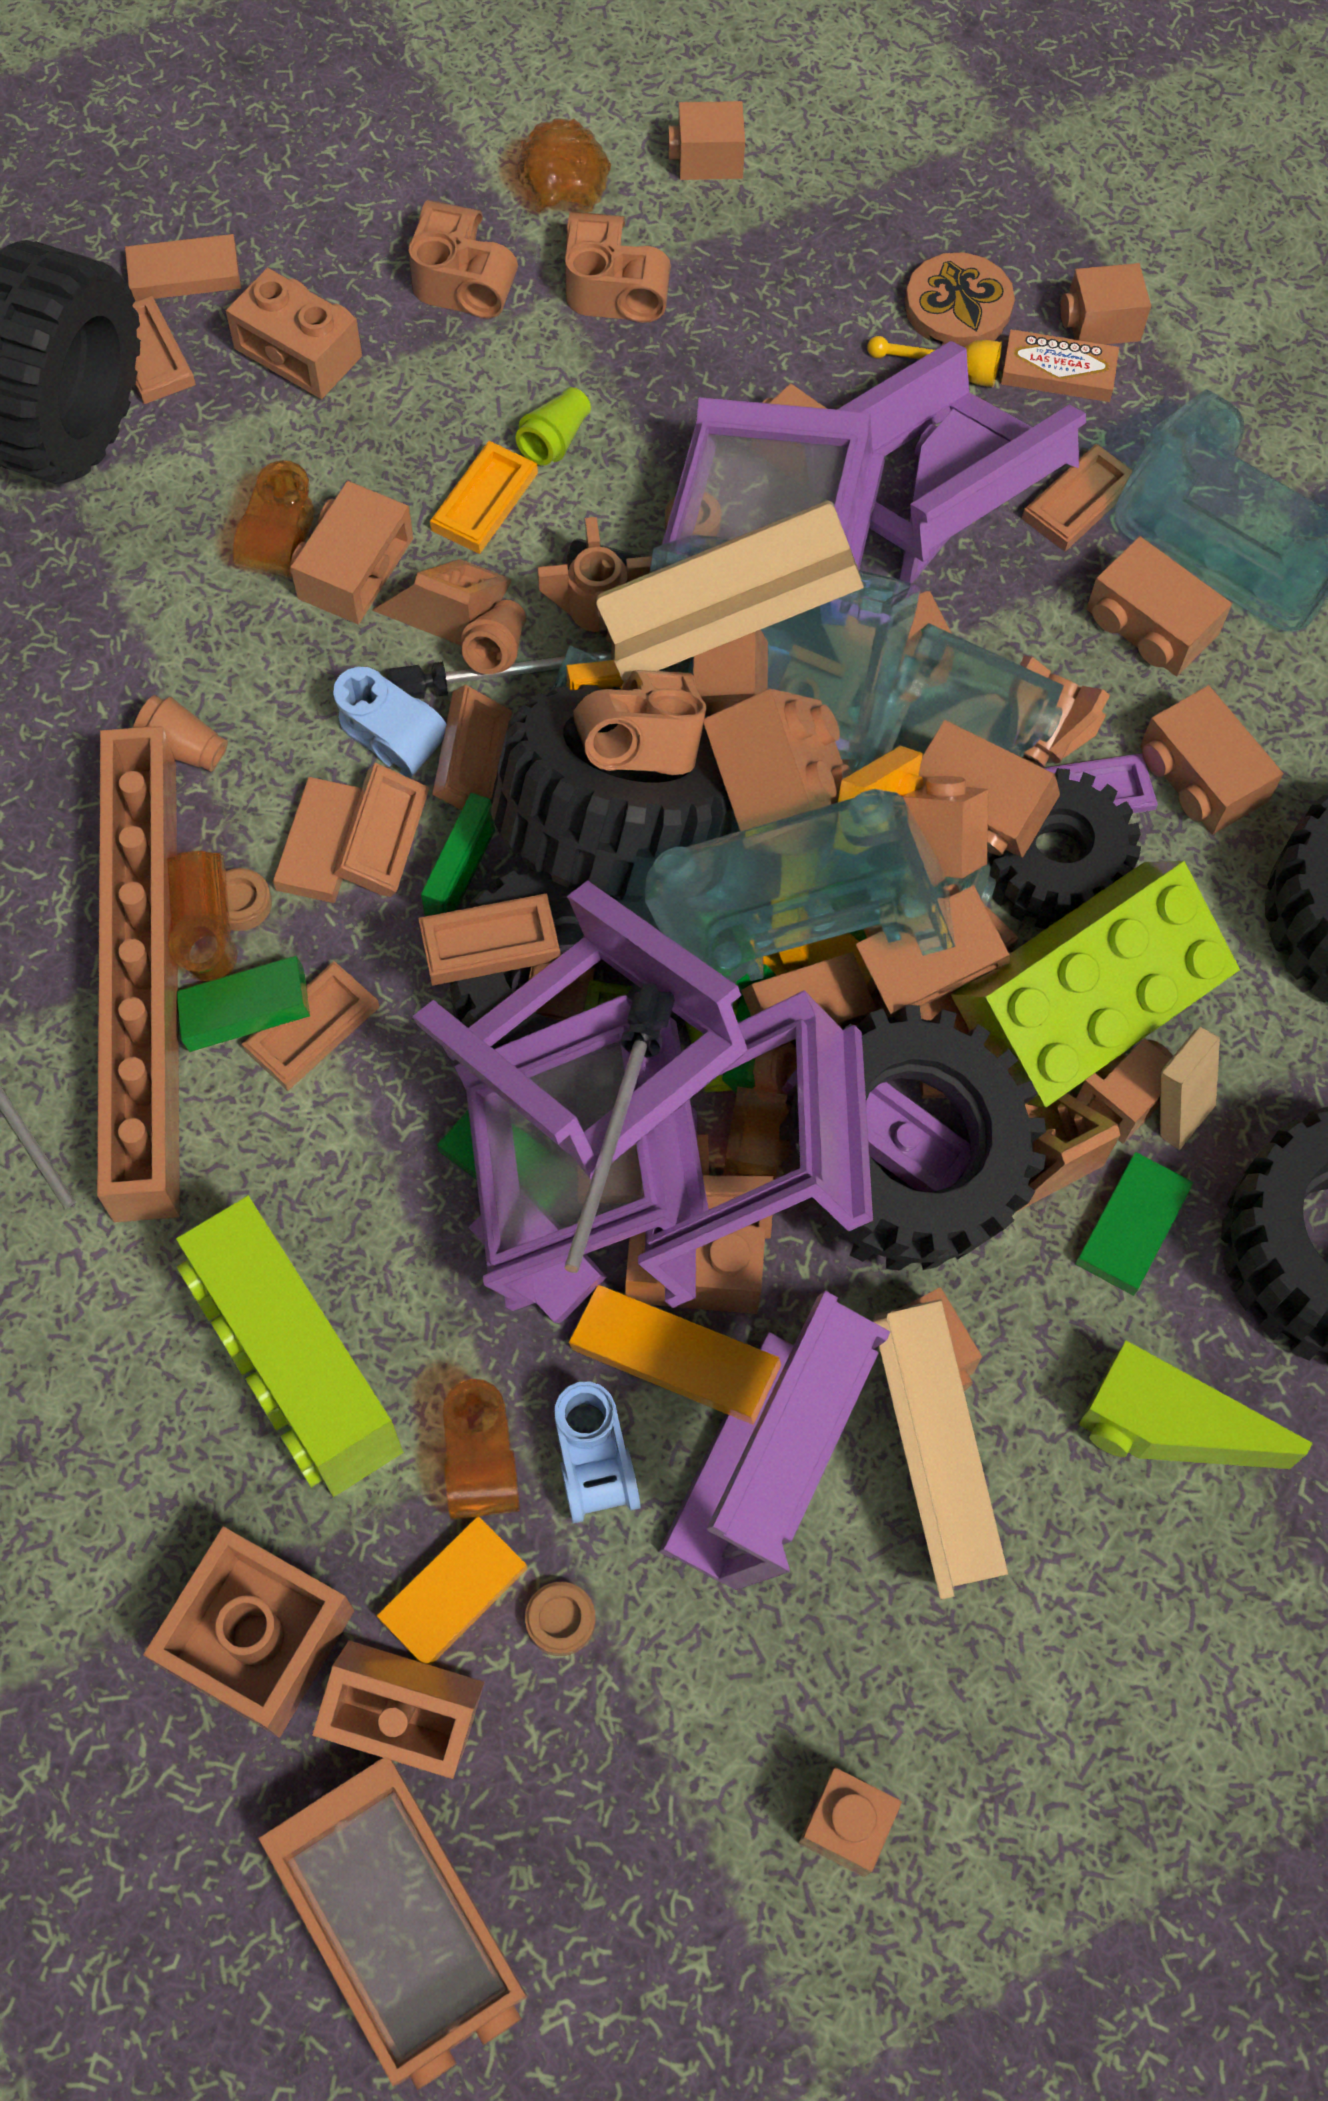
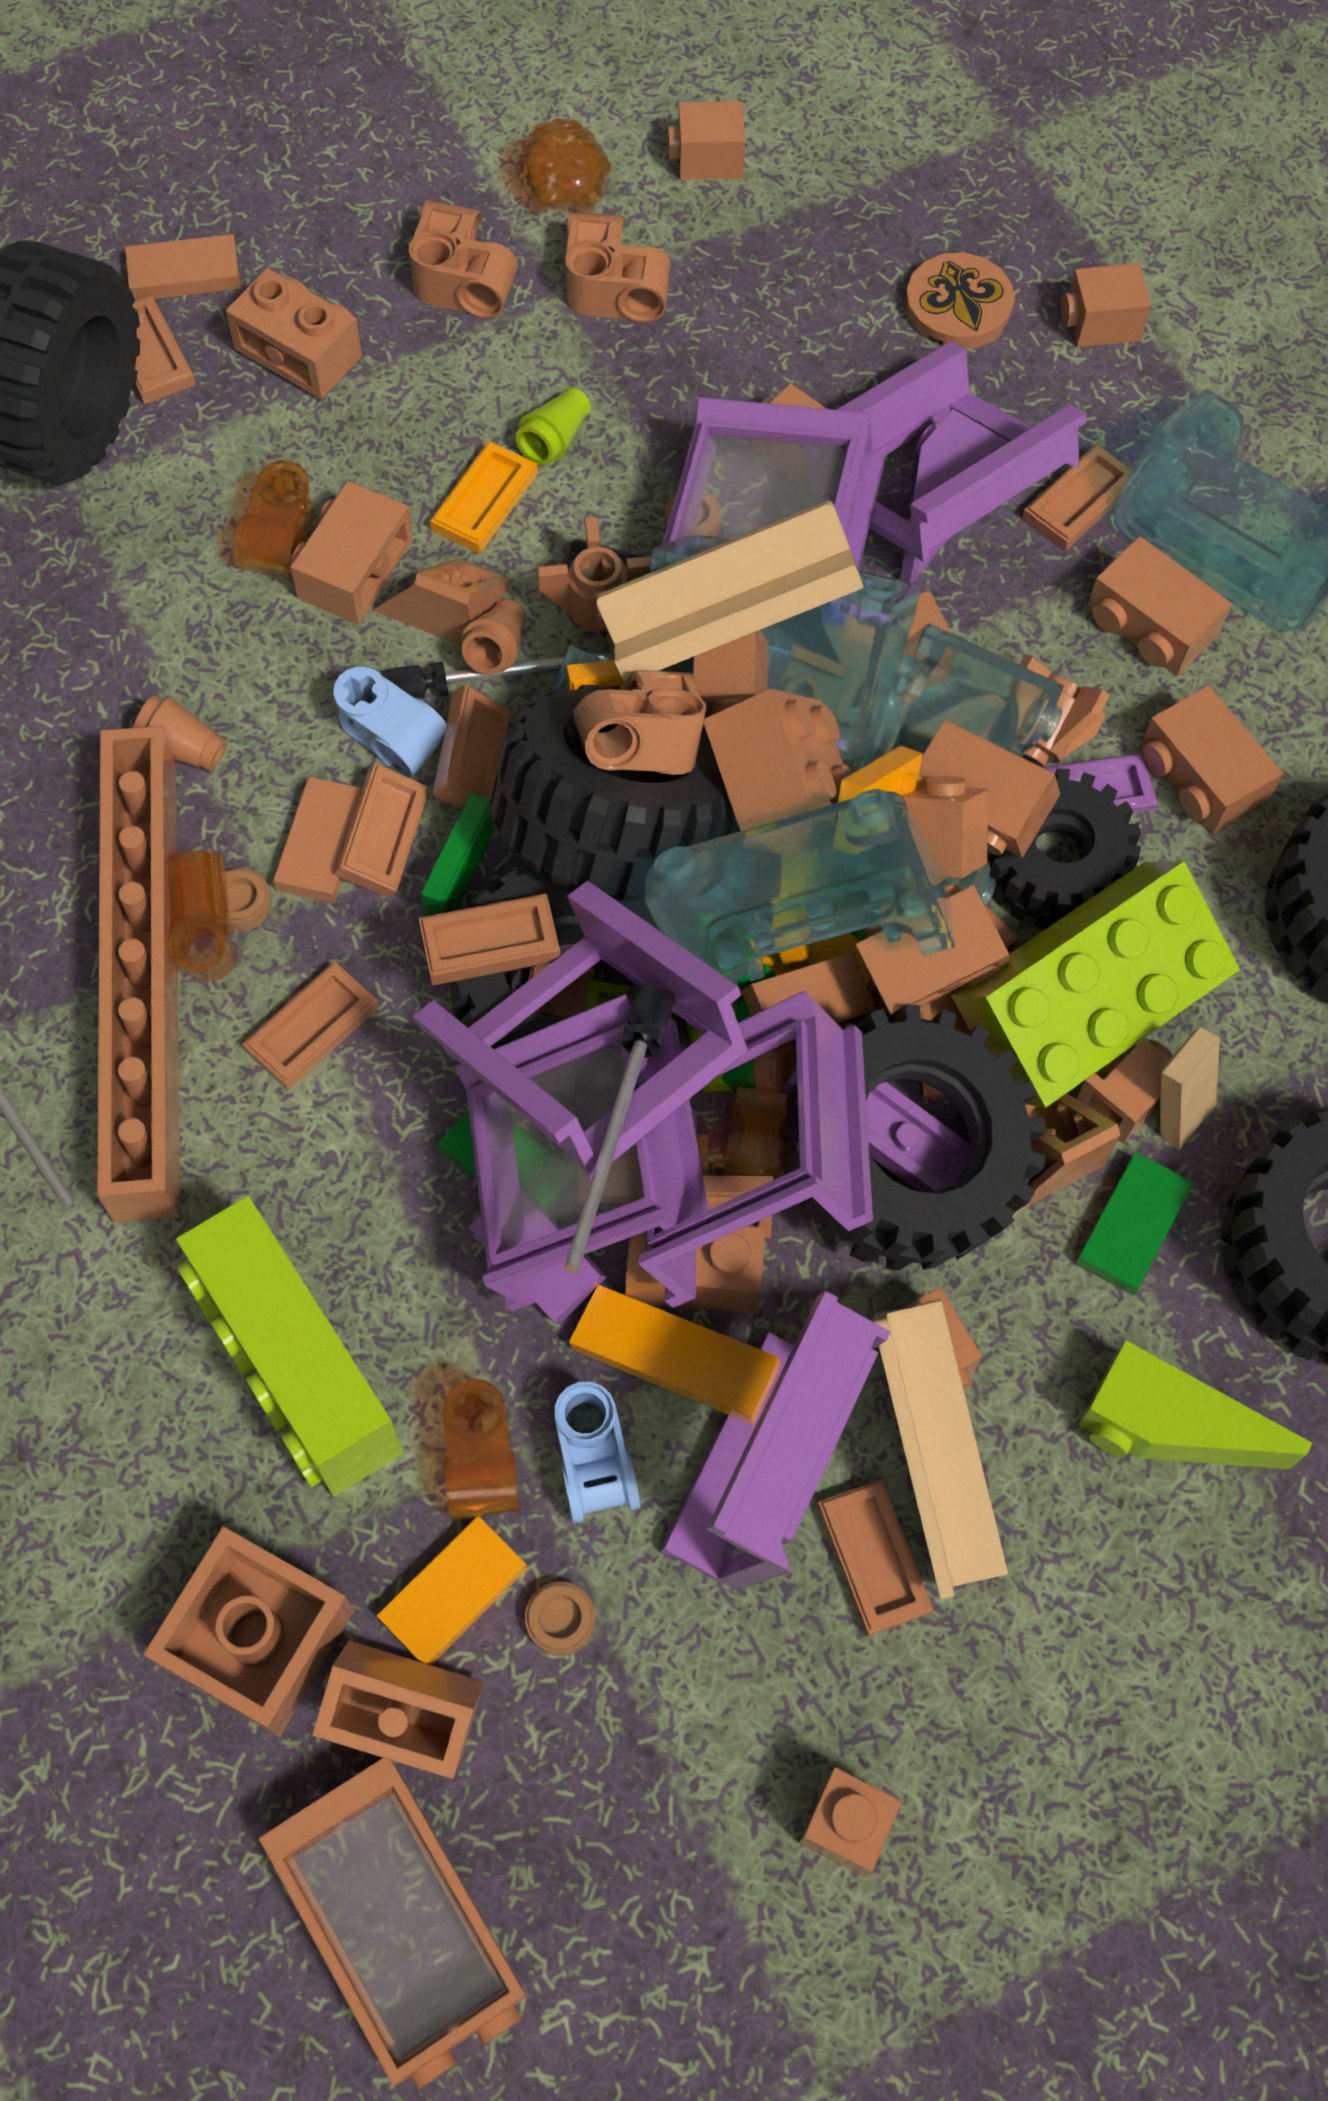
(243, 1003): green tile -> none
(874, 1558): none -> nougat tile
(982, 357): yellow hinge -> none
(1060, 365): tile -> none

